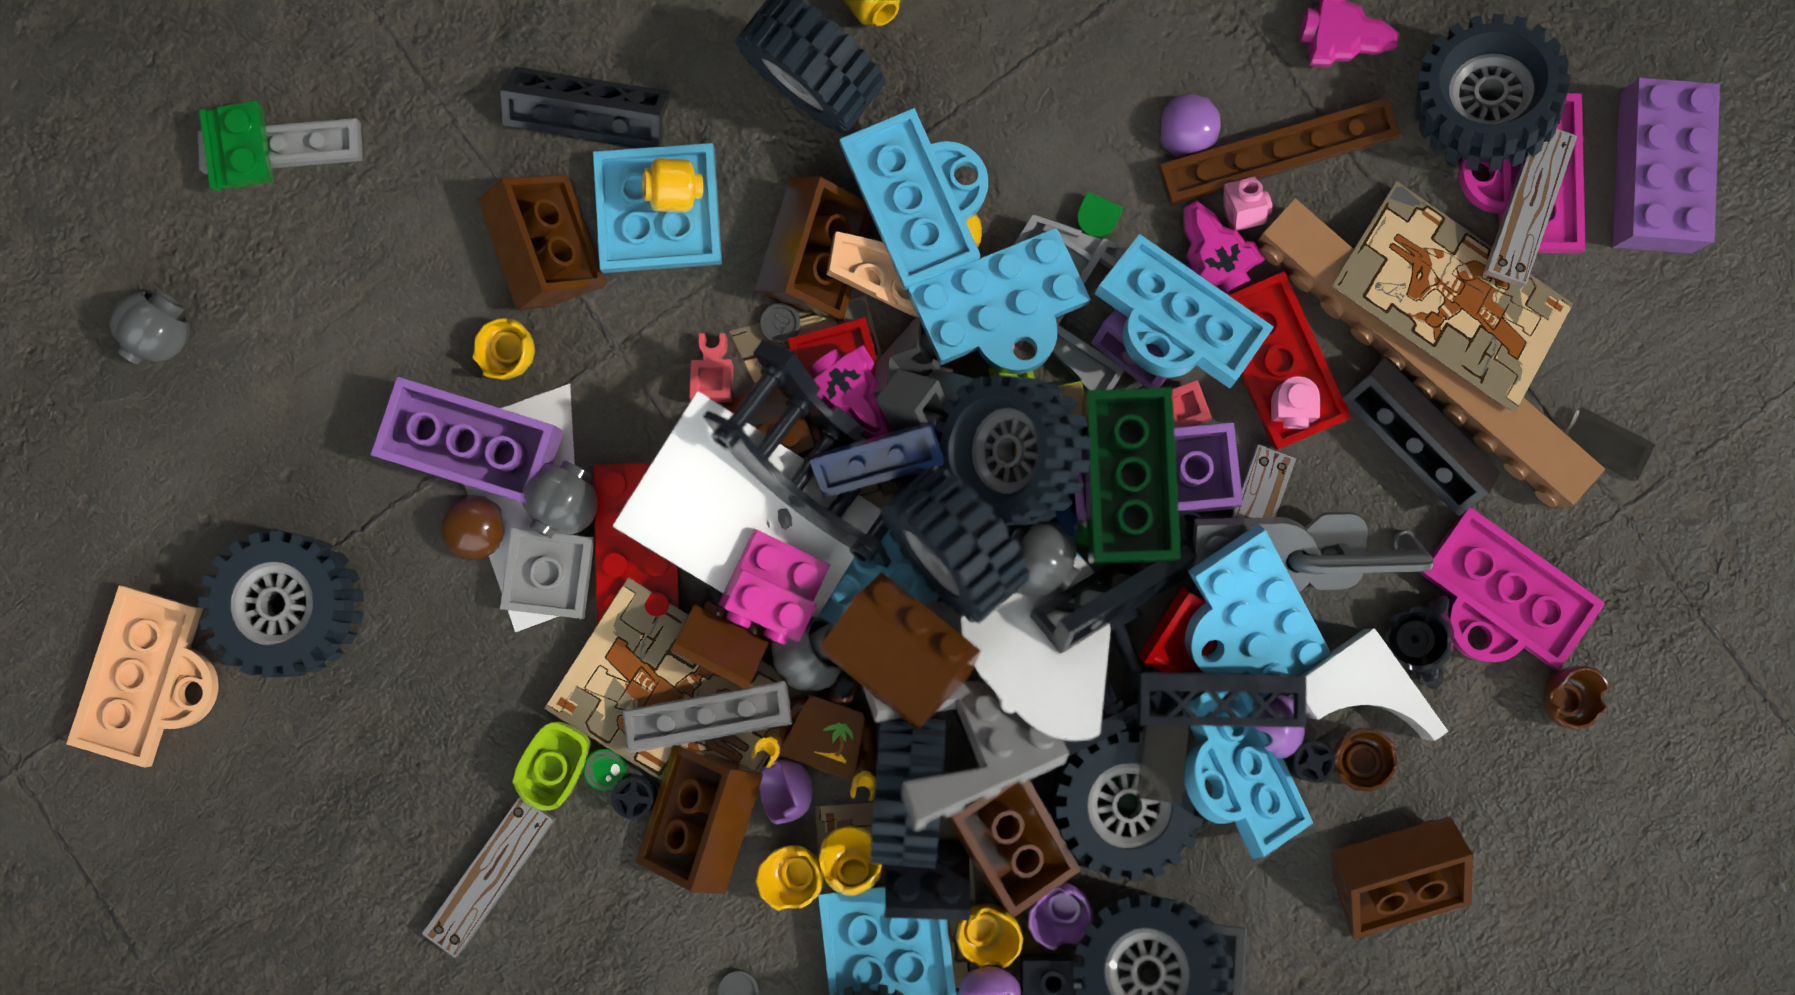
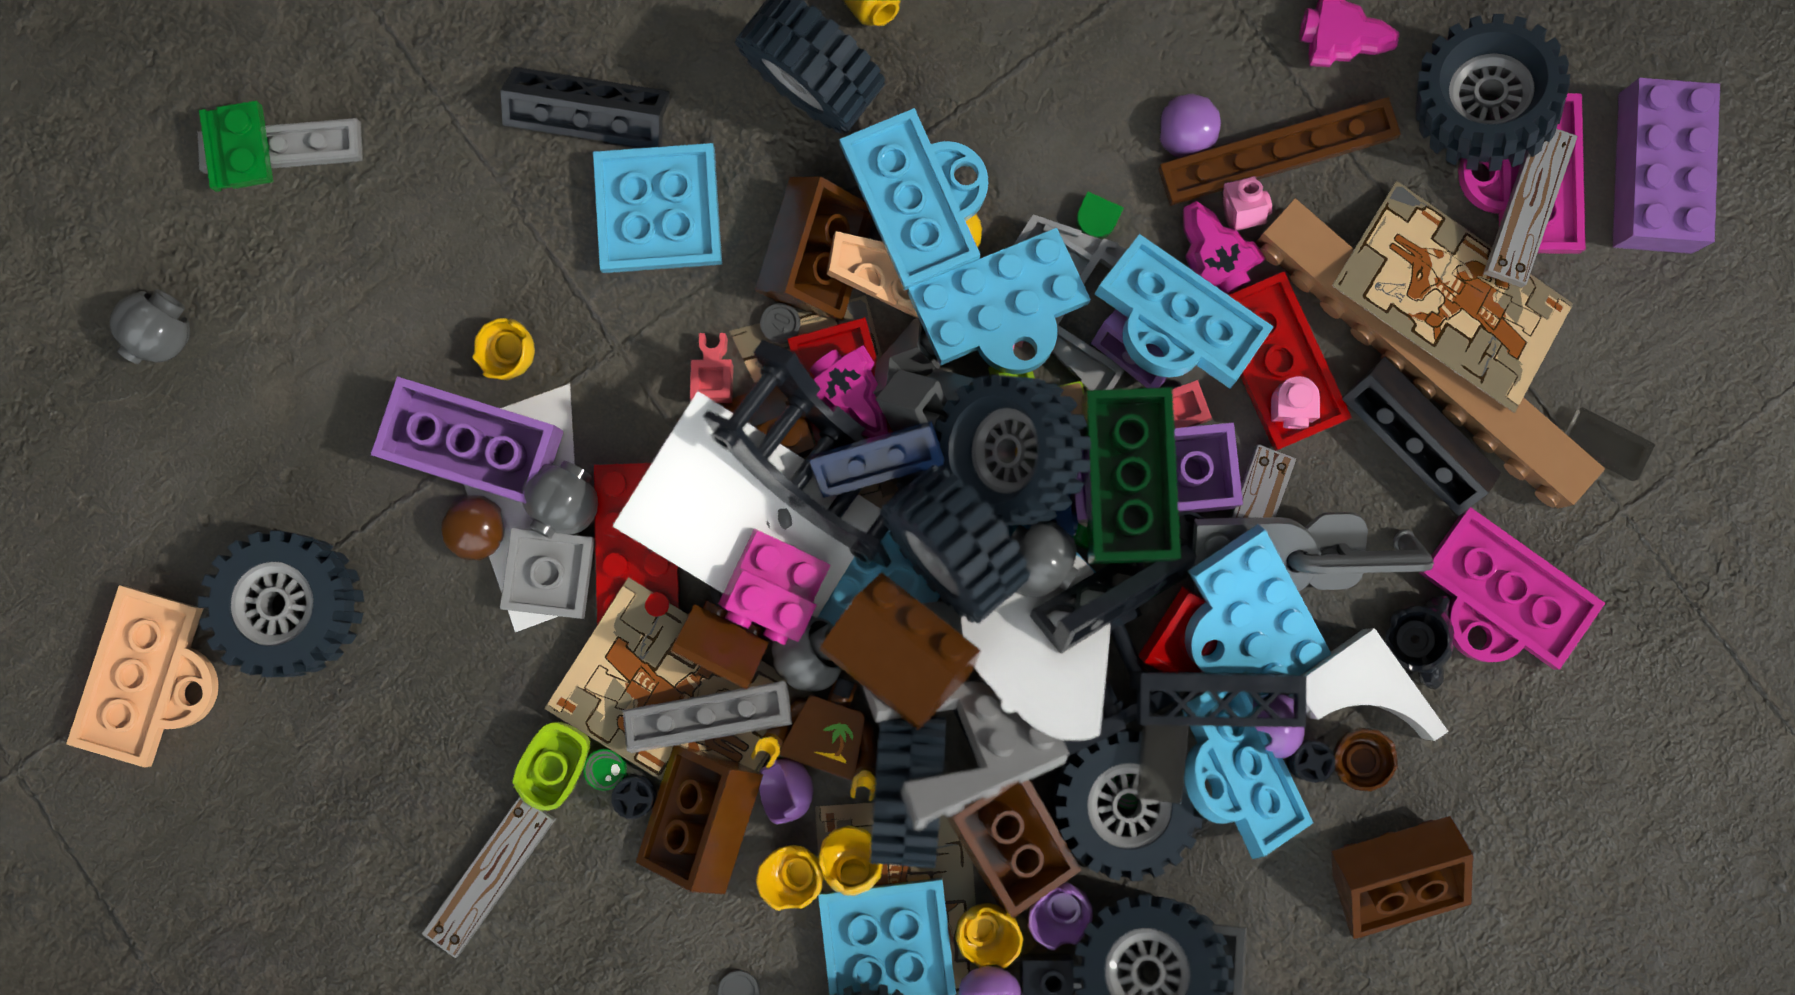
(541, 240): reddish brown slope -> none
(671, 185): yellow head -> none
(931, 892): black plate -> none
(1575, 696): reddish brown hair -> none

